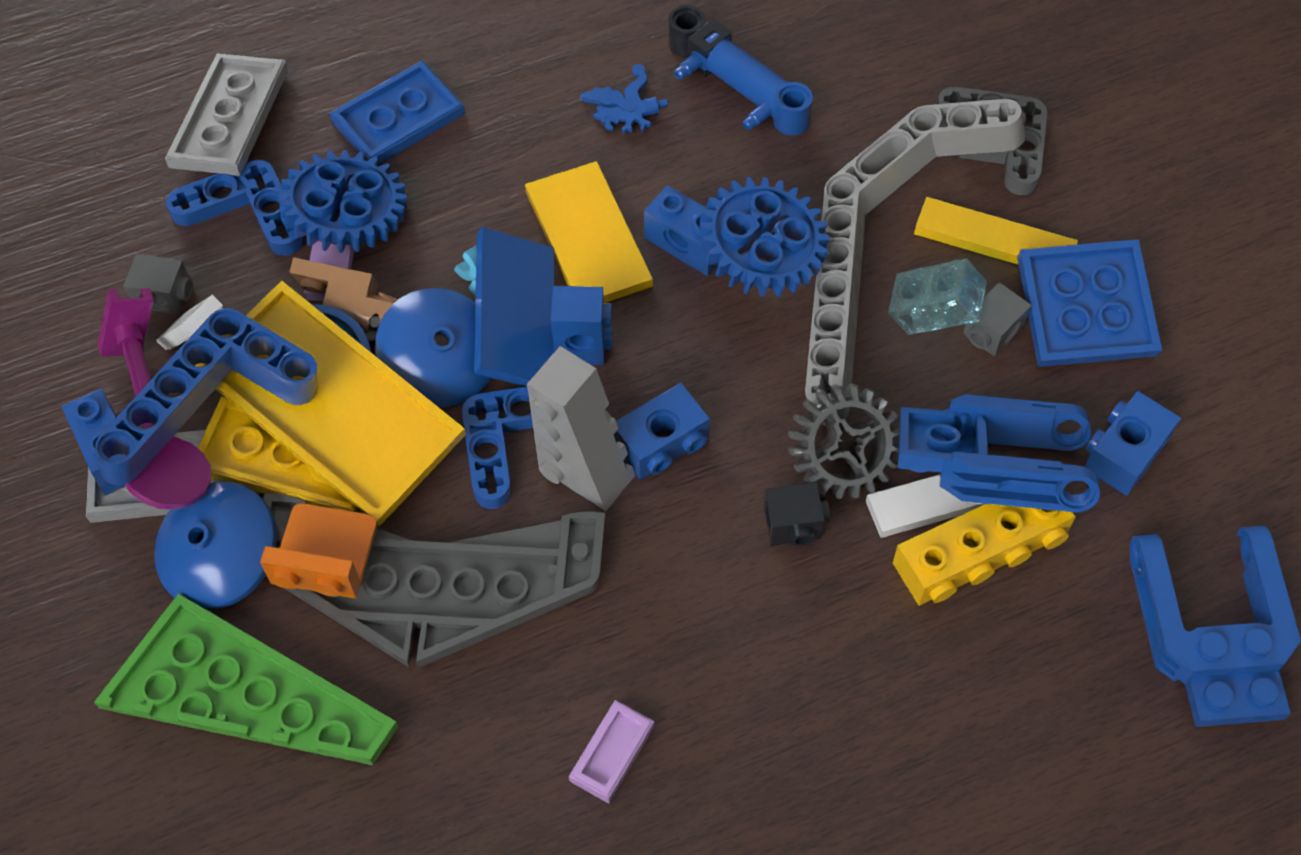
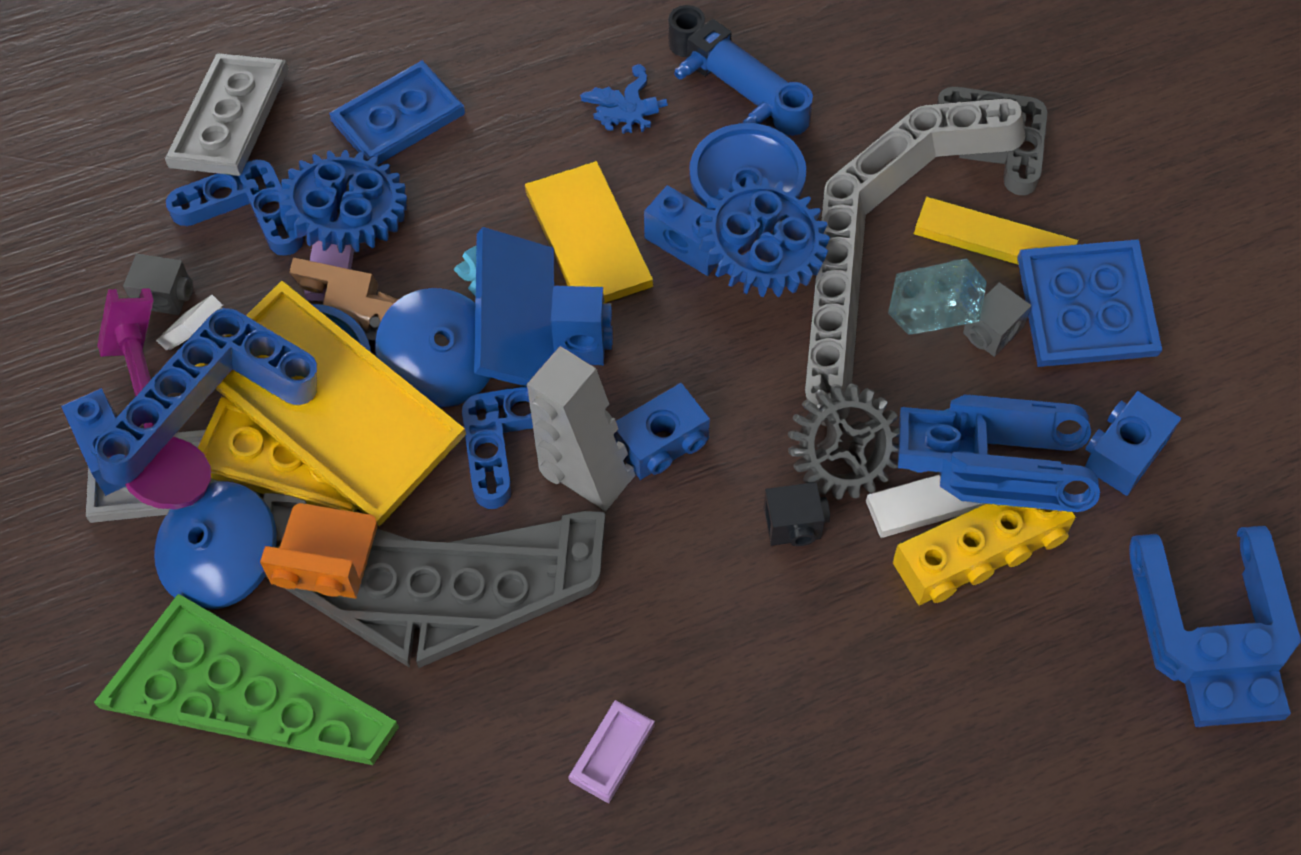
(745, 152): none -> blue dish

